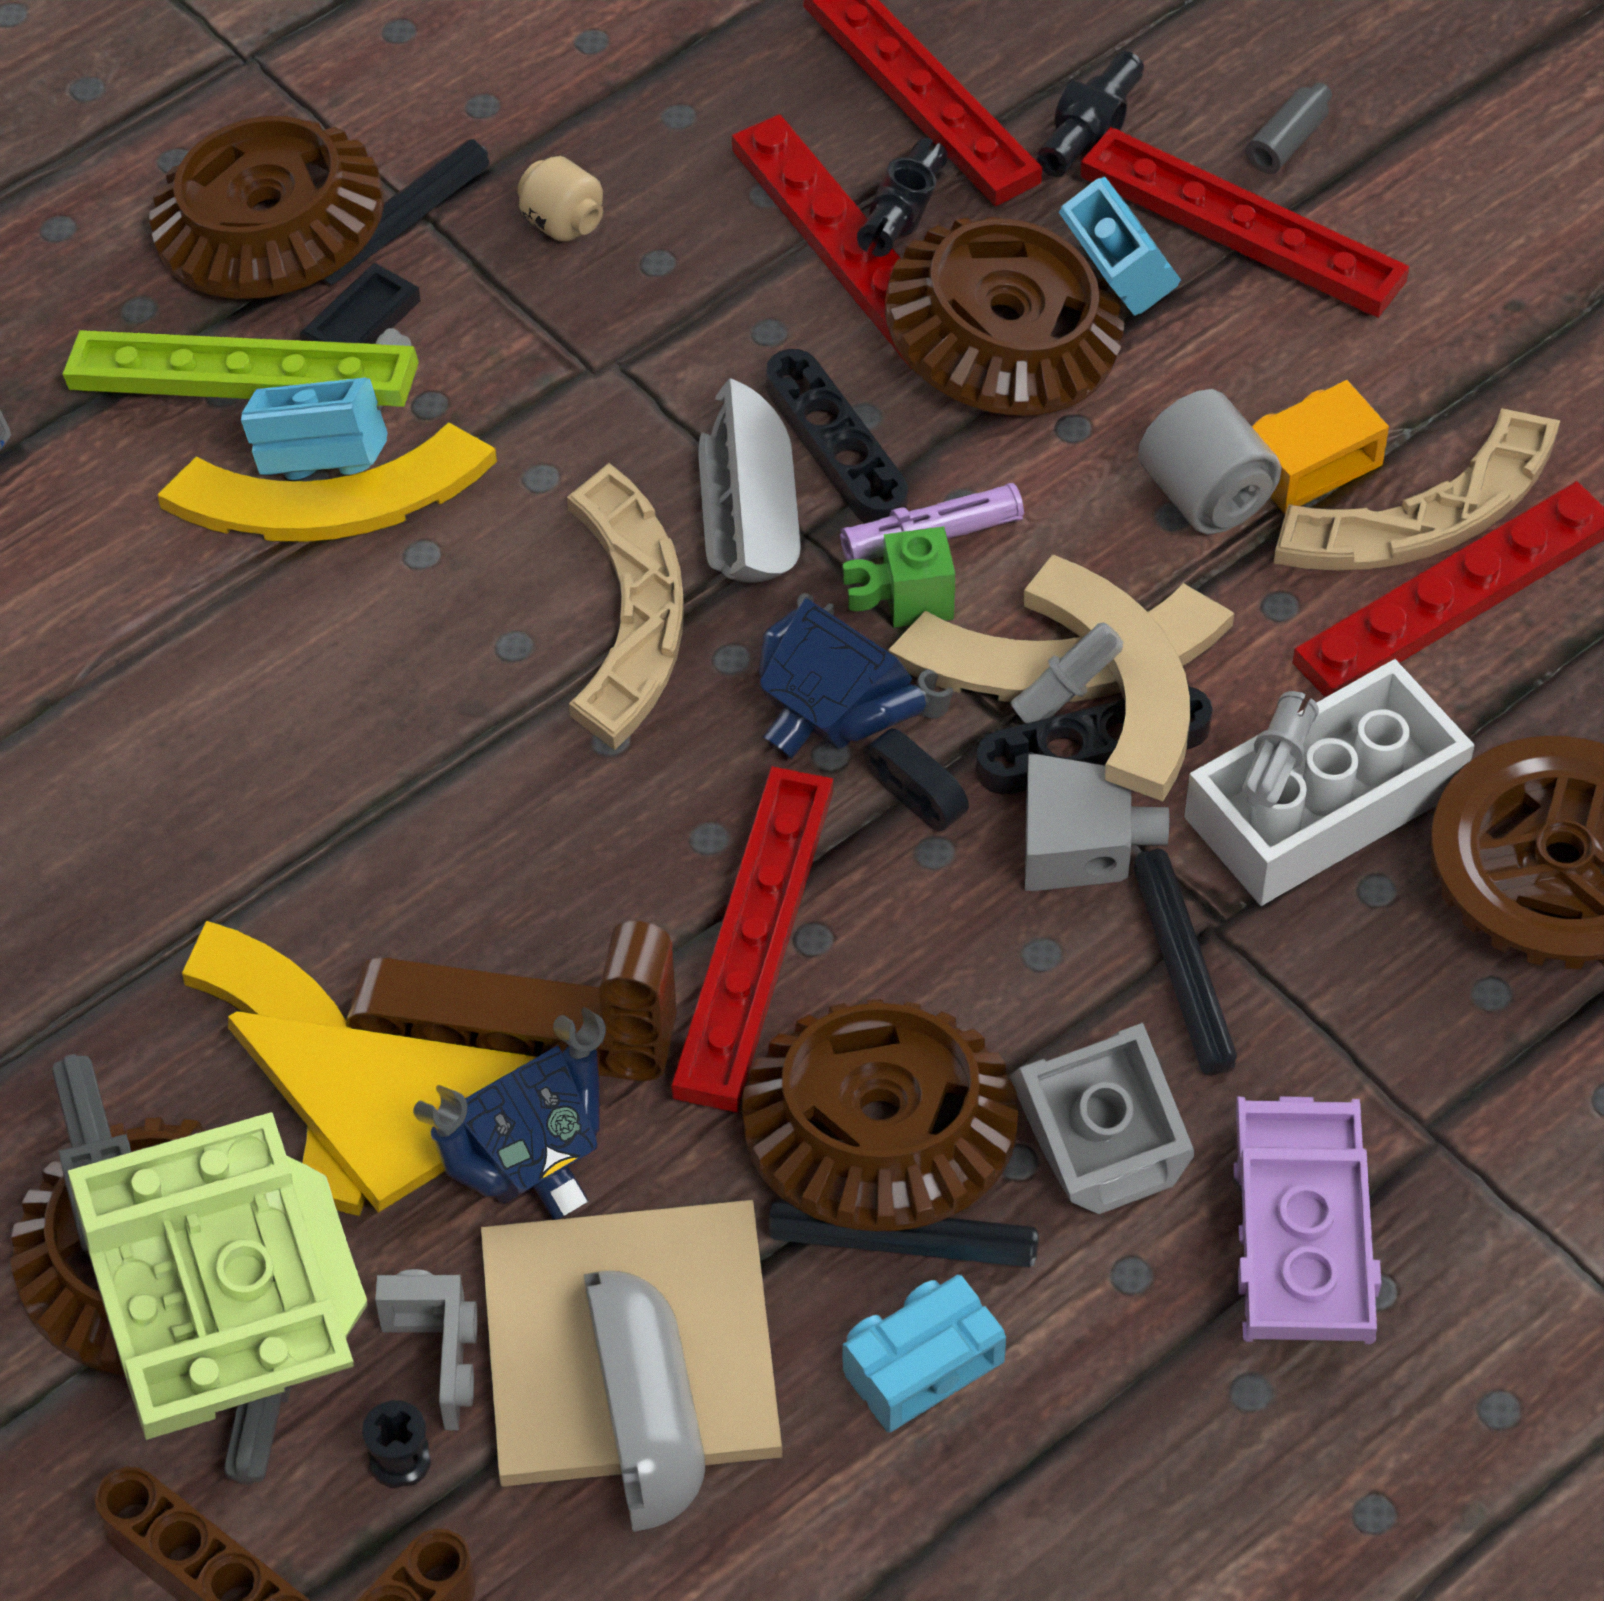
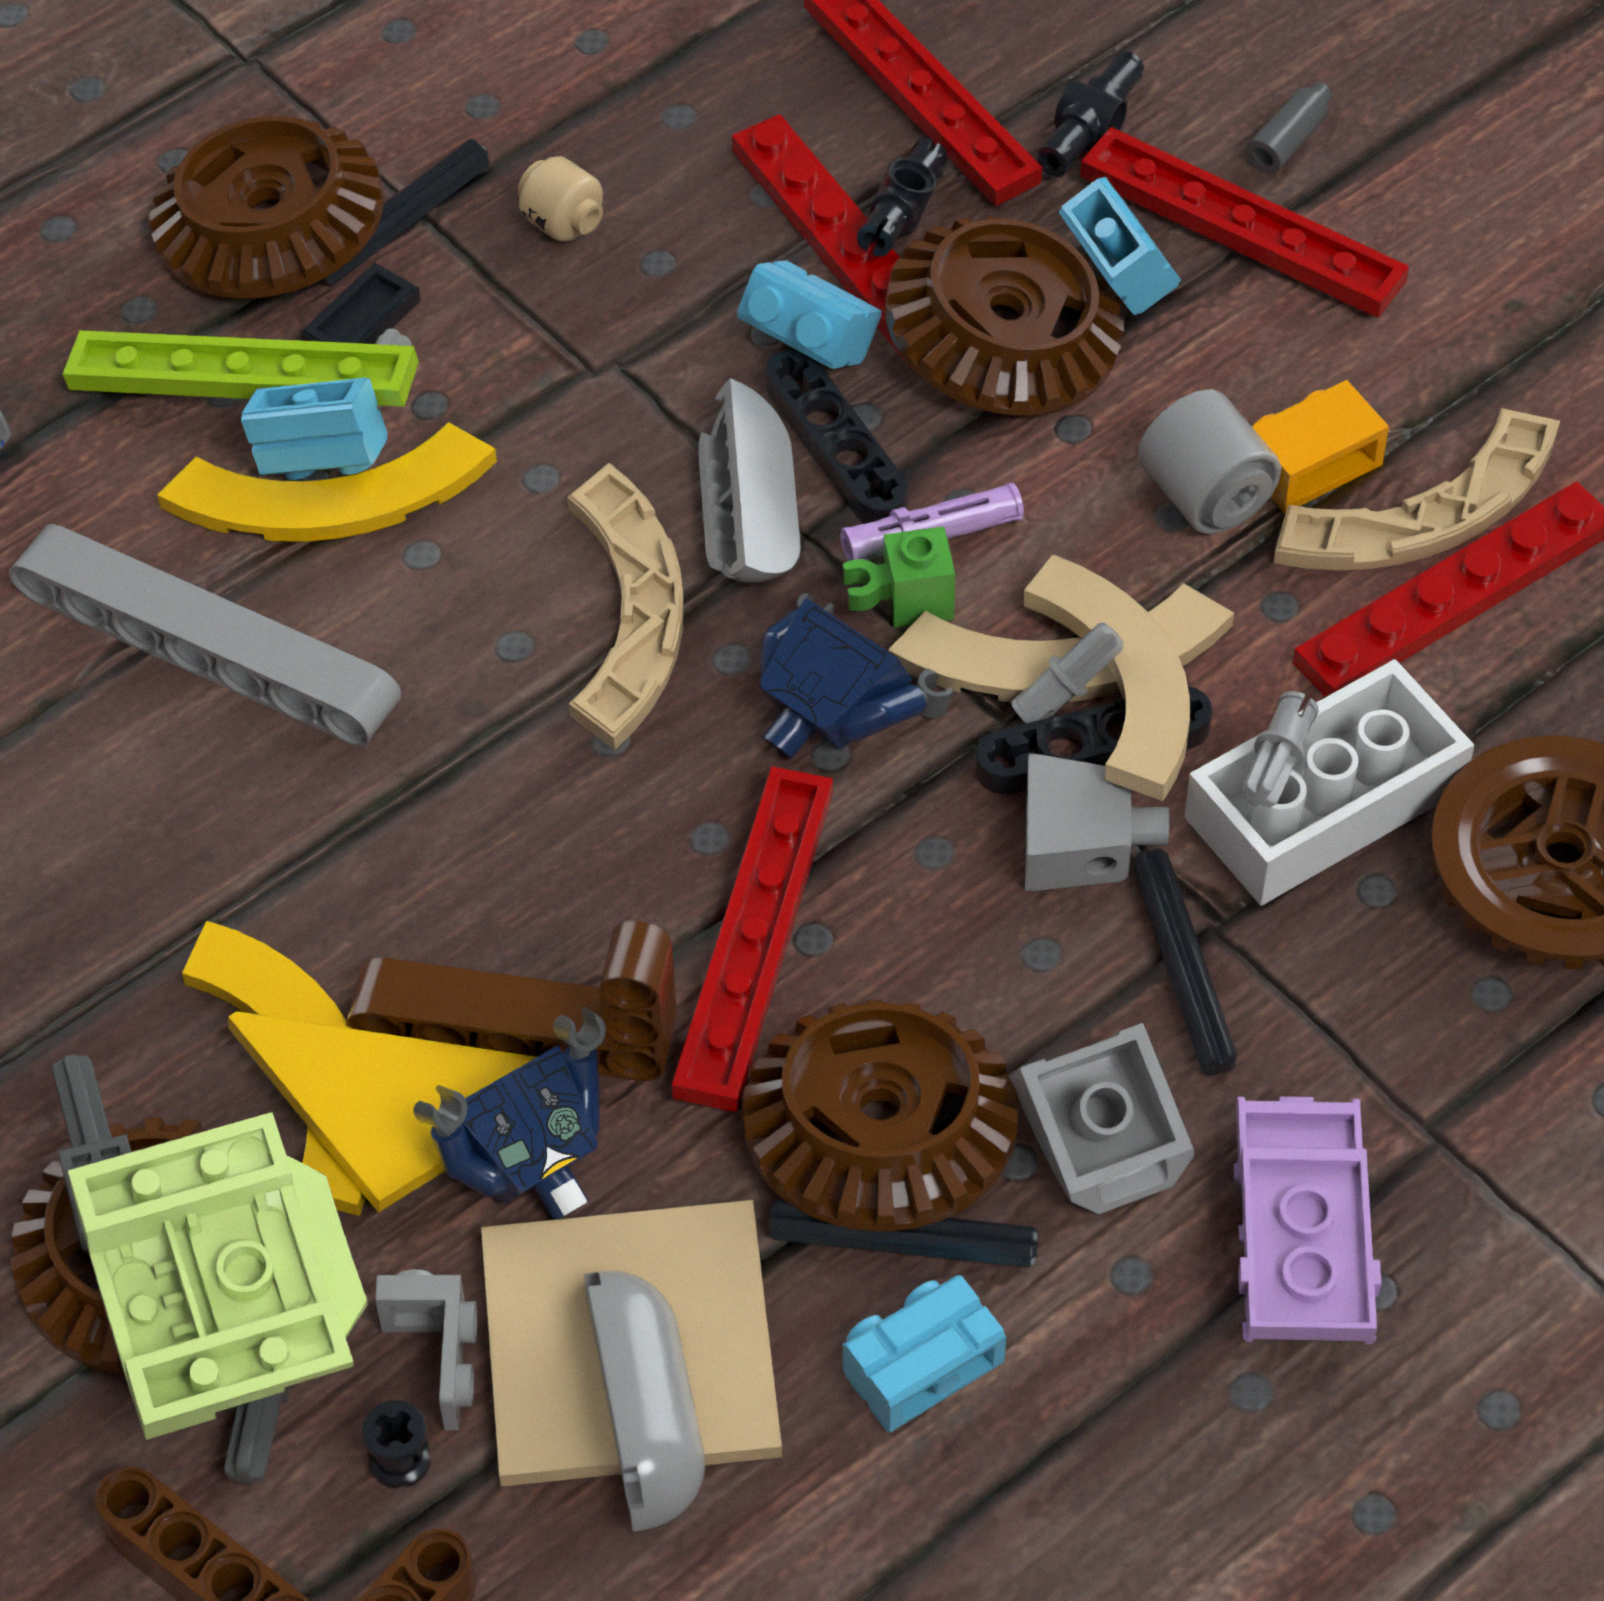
(206, 634): none -> light grey beam
(809, 314): none -> medium azure brick
(916, 779): black beam -> none

